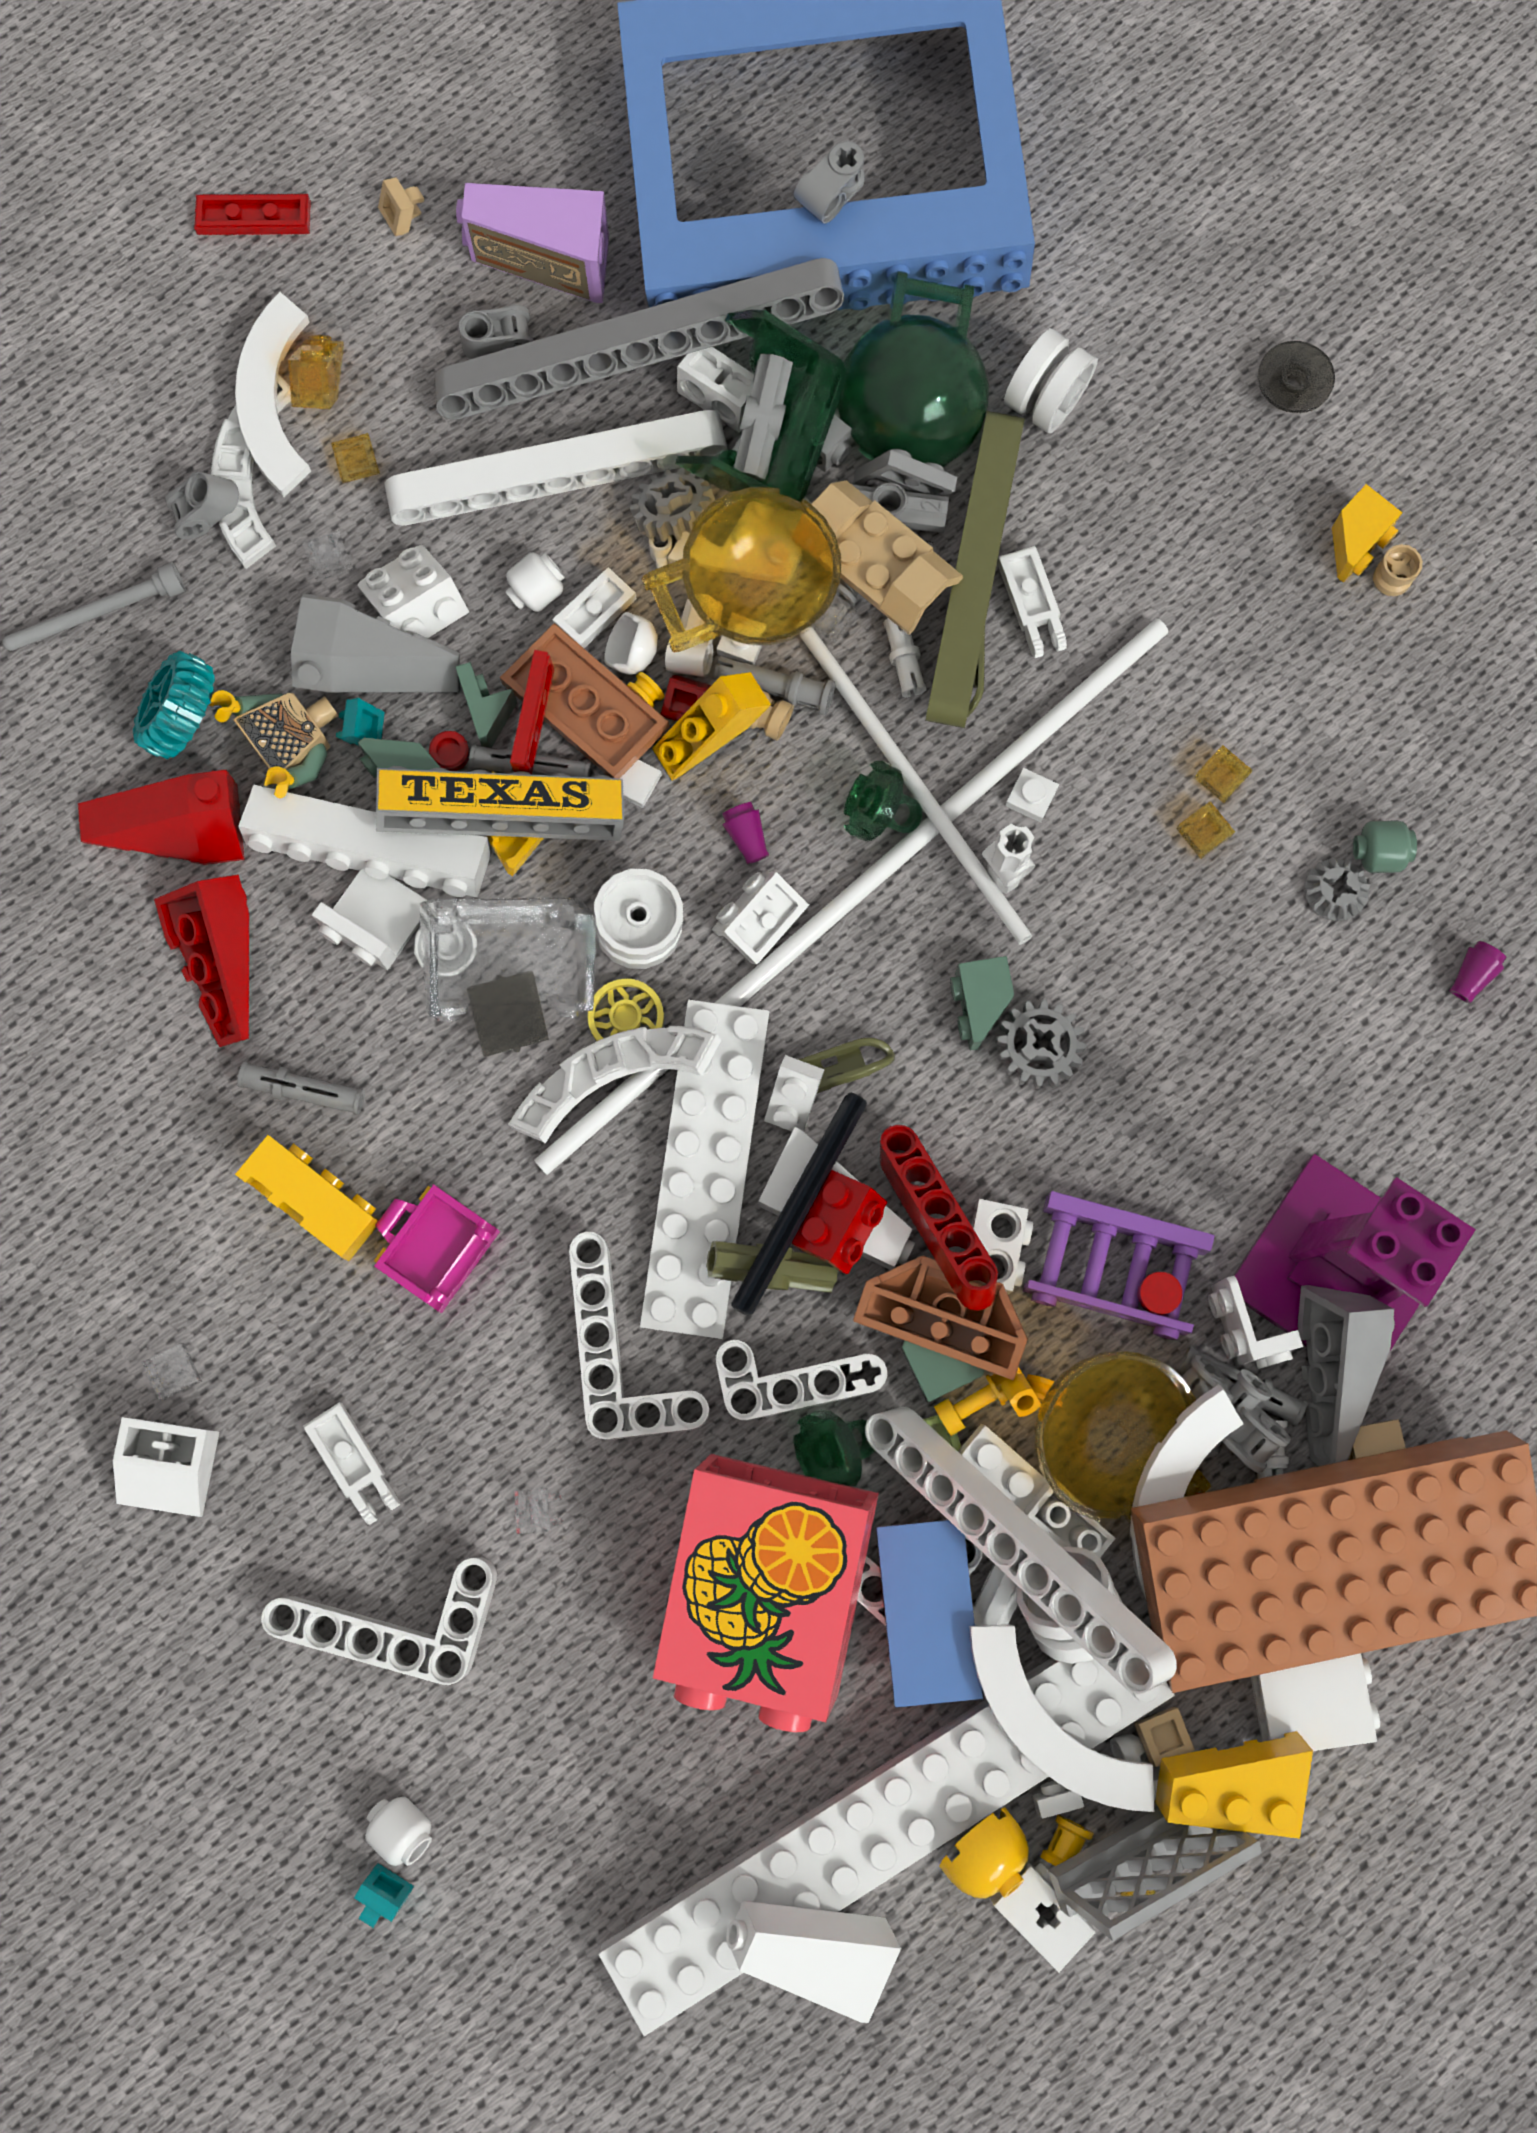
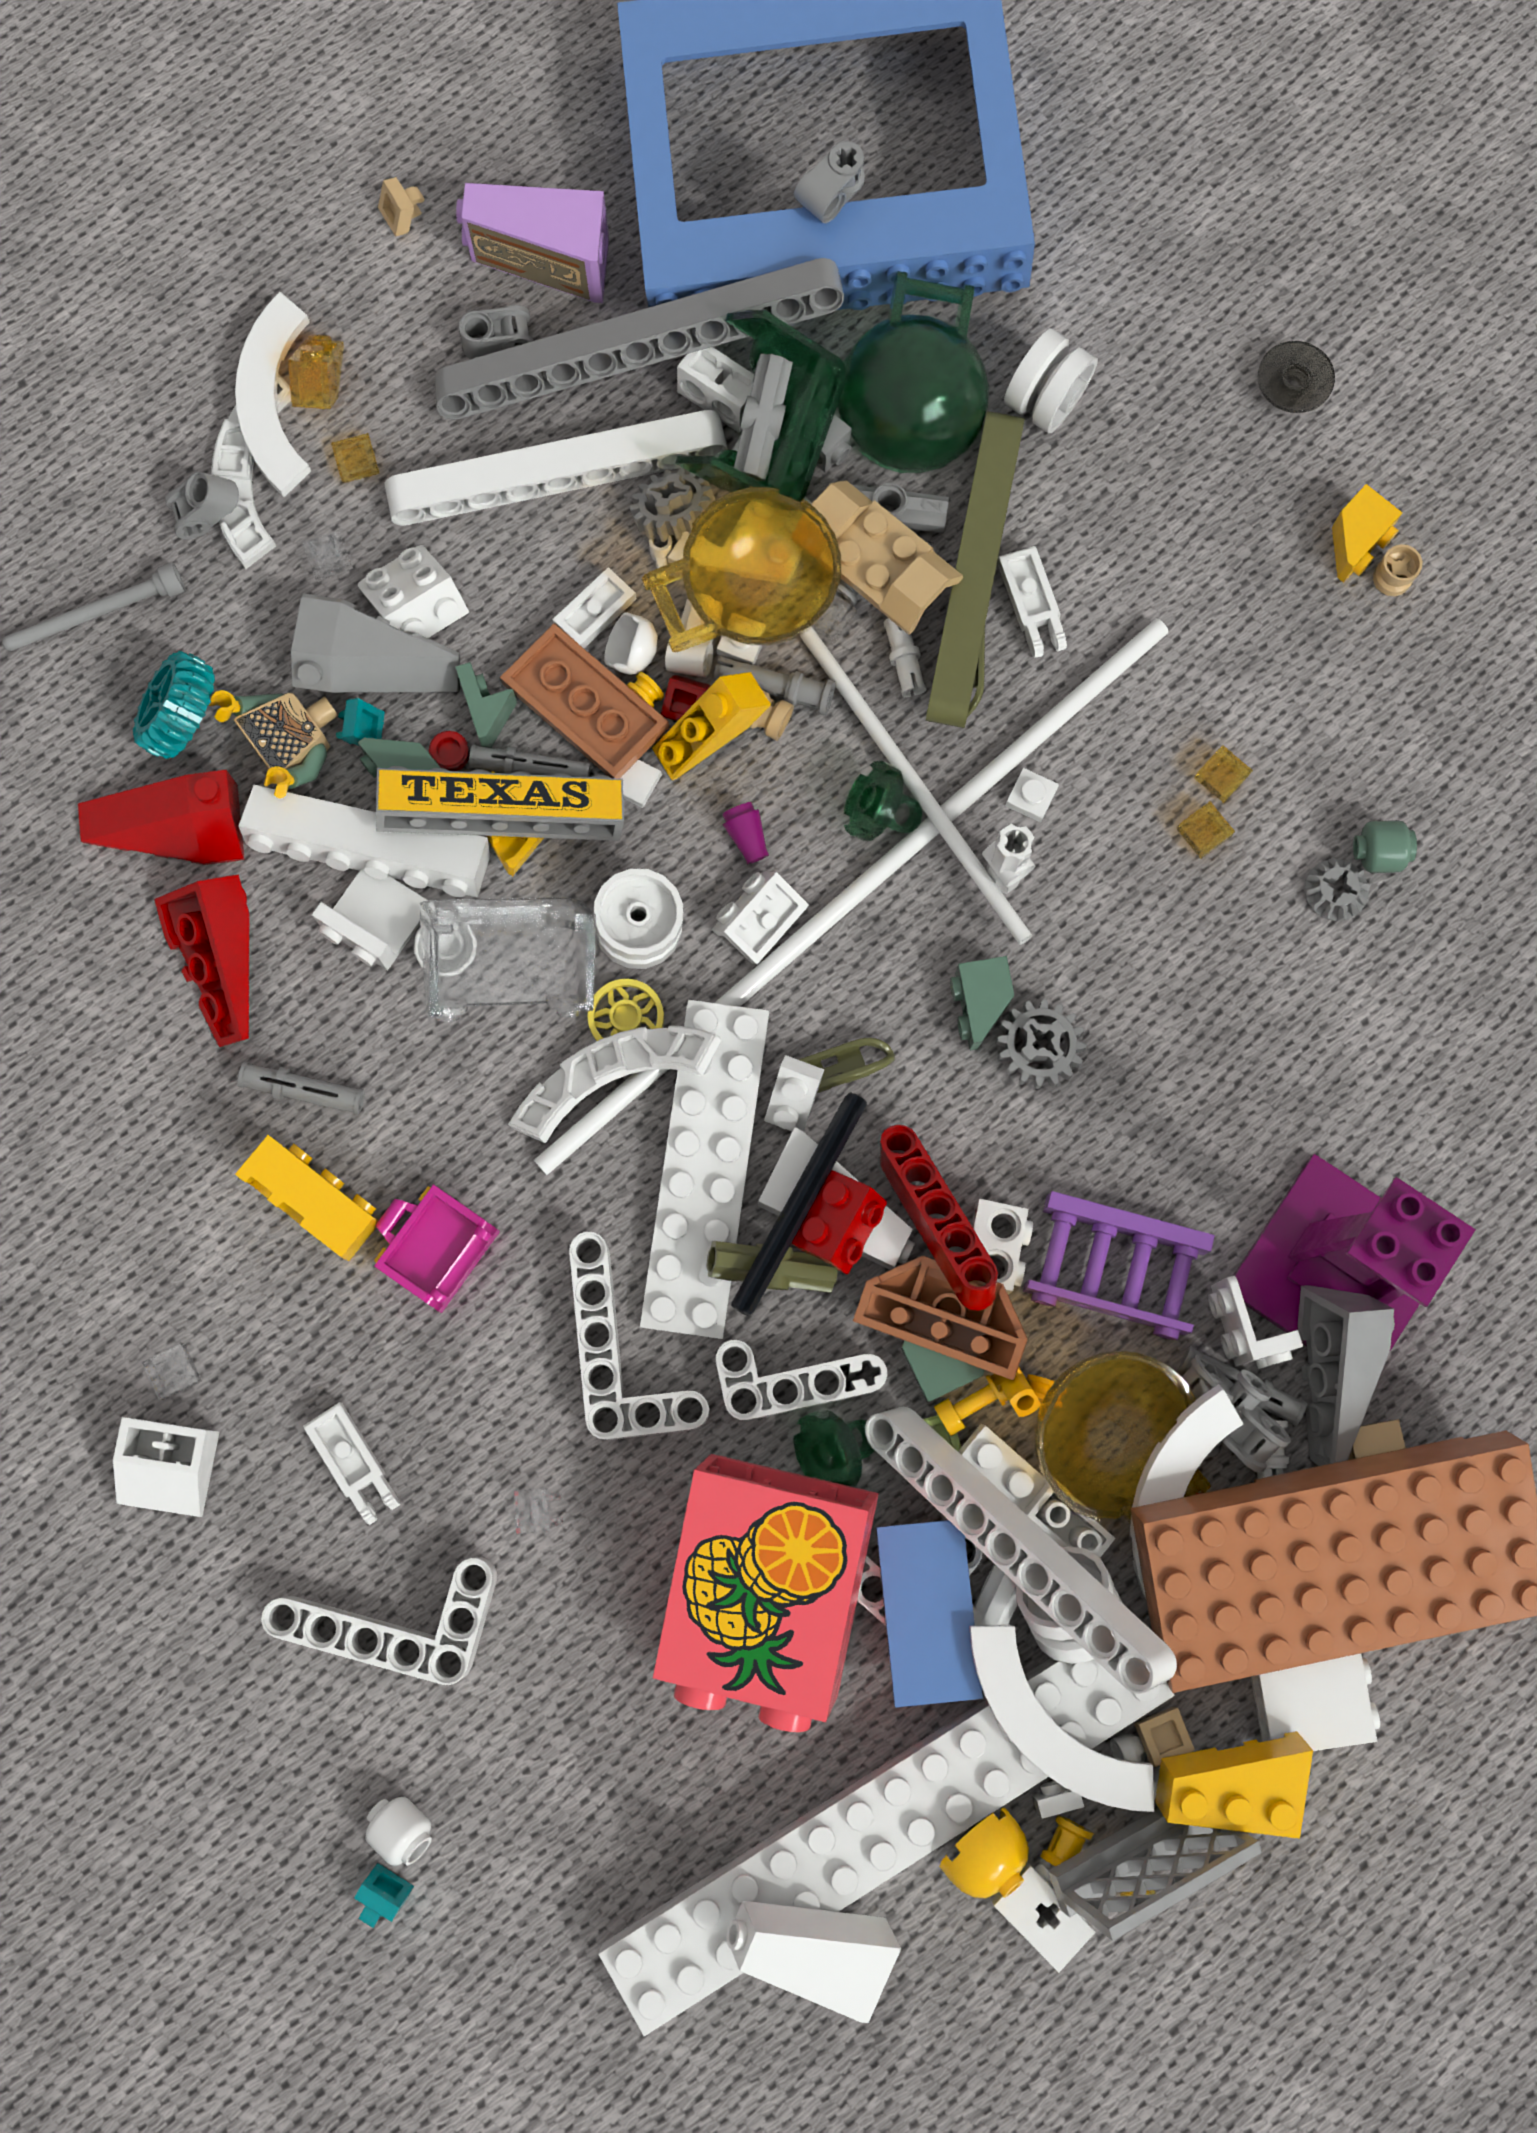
(252, 214): red tile -> none
(507, 1013): clear smoke piece -> none
(532, 712): red tile -> none
(534, 582): white head -> none
(912, 475): light grey wing -> none
(1160, 1293): red tile -> none
(1477, 970): magenta cone -> none

